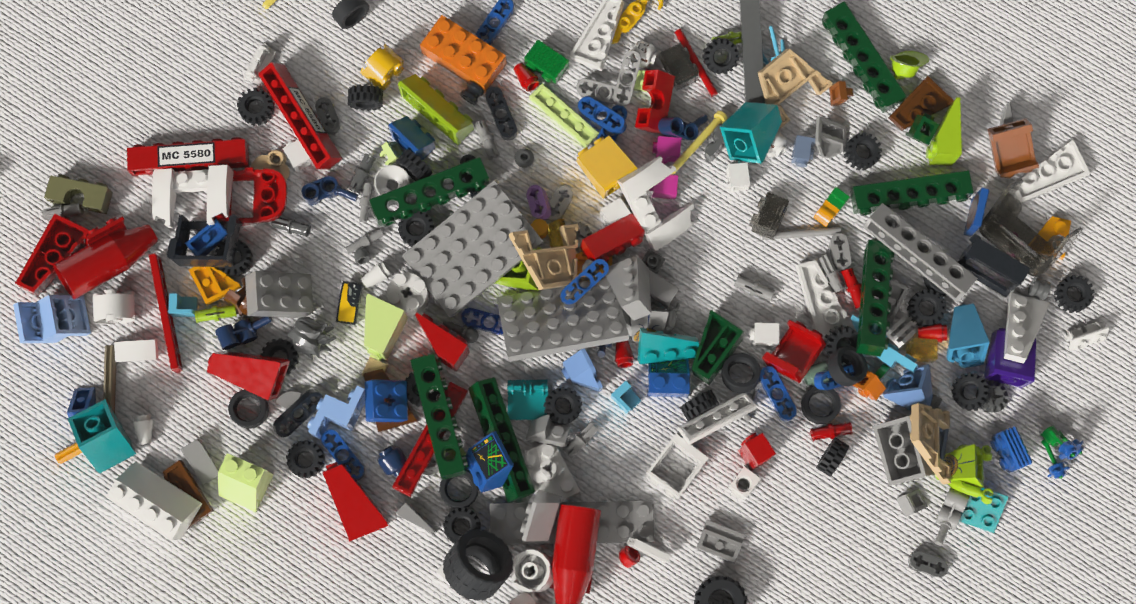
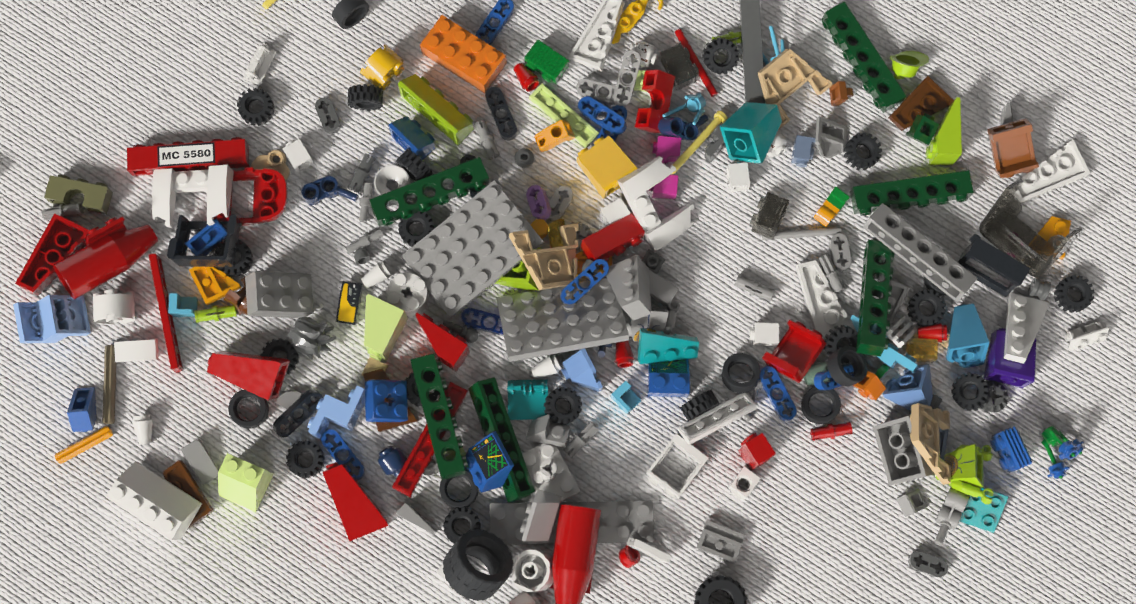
(101, 436): teal slope -> none
(242, 333): dark blue beam -> none
(292, 226): dark grey axle -> none
(300, 116): red brick -> none
(392, 151): yellowish green tile -> none
(471, 93): black wheel -> none
(546, 367): none -> white cone
(554, 135): none -> light orange leg
(695, 104): none -> medium azure plant
(717, 344): dark green wedge -> none
(832, 456): black tyre -> none
(853, 286): red pin -> none
(976, 212): blue tile -> none

